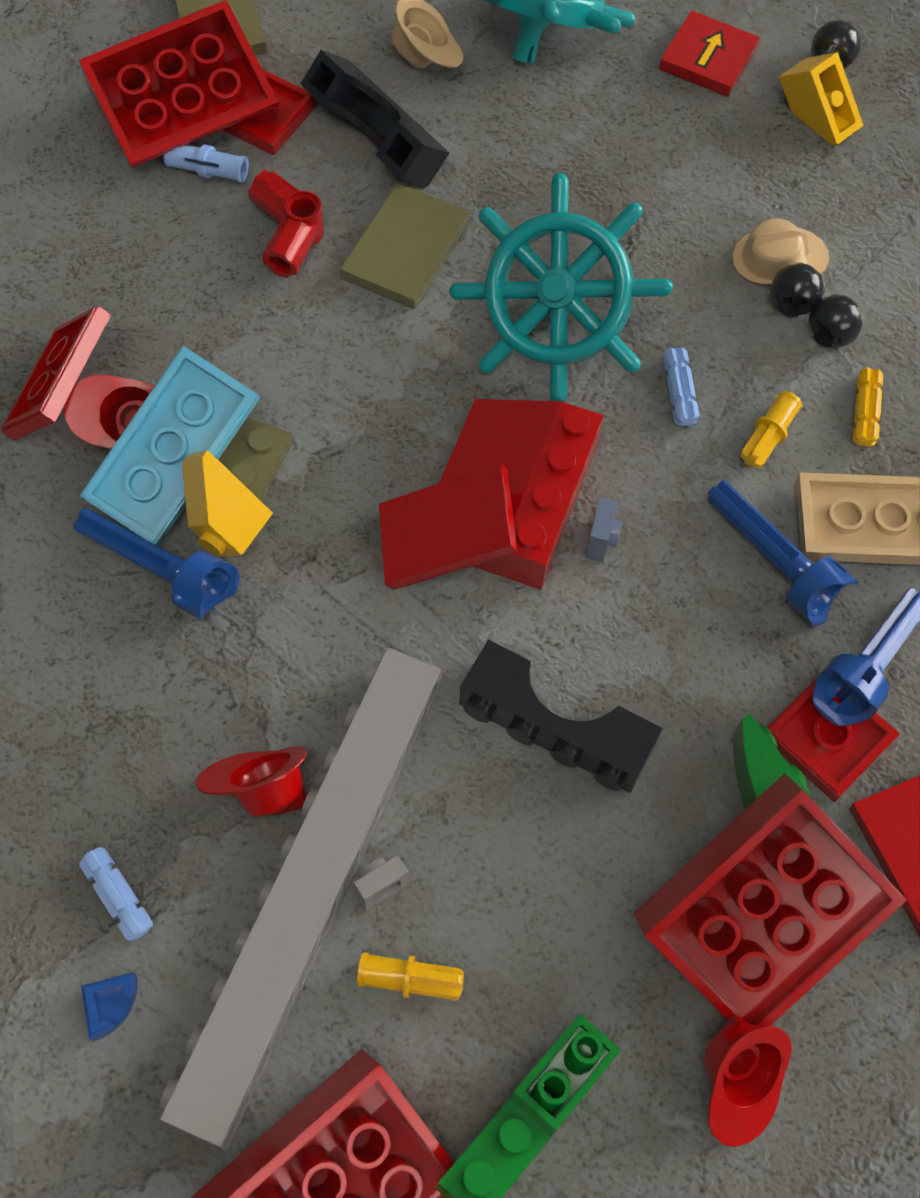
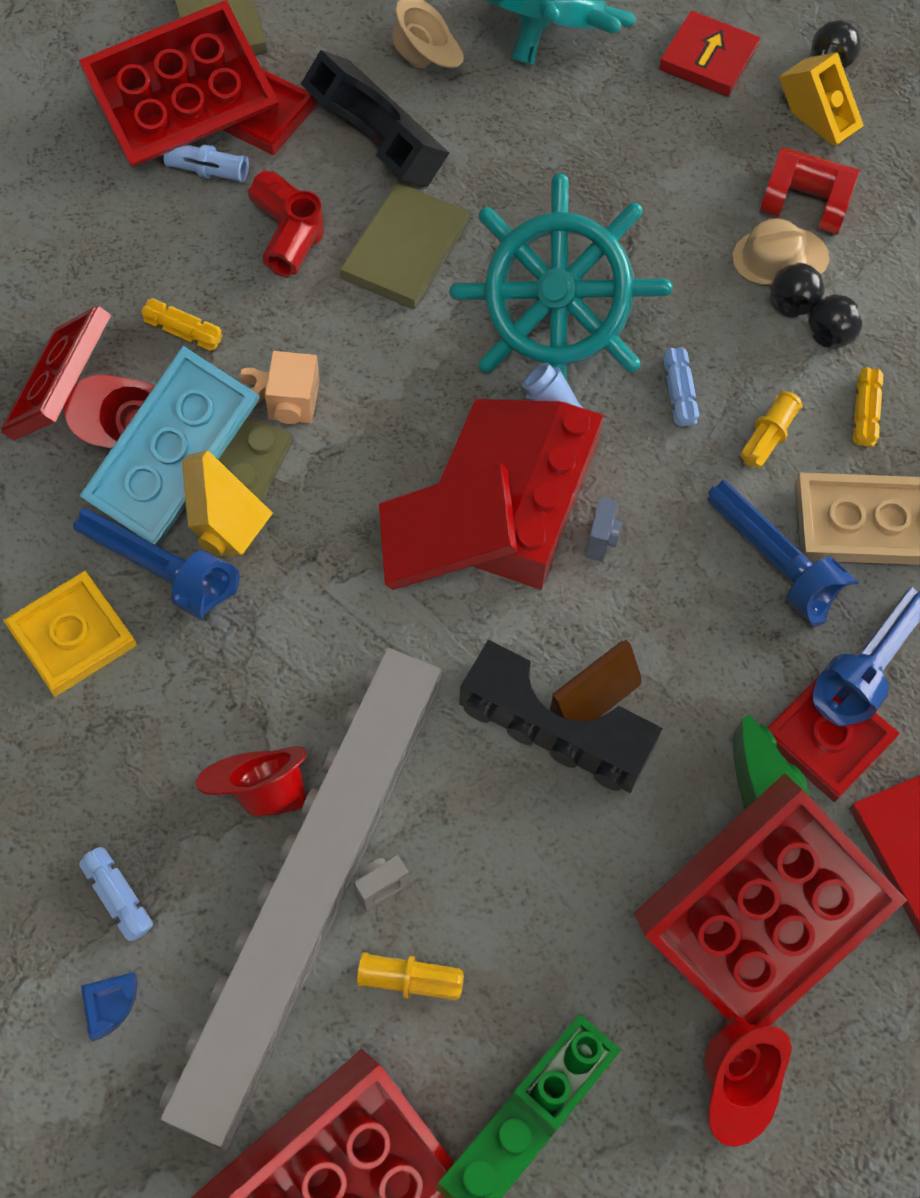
(70, 633): none -> yellow tile
(181, 324): none -> yellow axle
(288, 387): none -> light nougat brick
(548, 385): none -> light blue cone
(598, 685): none -> reddish brown slope
(814, 177): none -> red connector

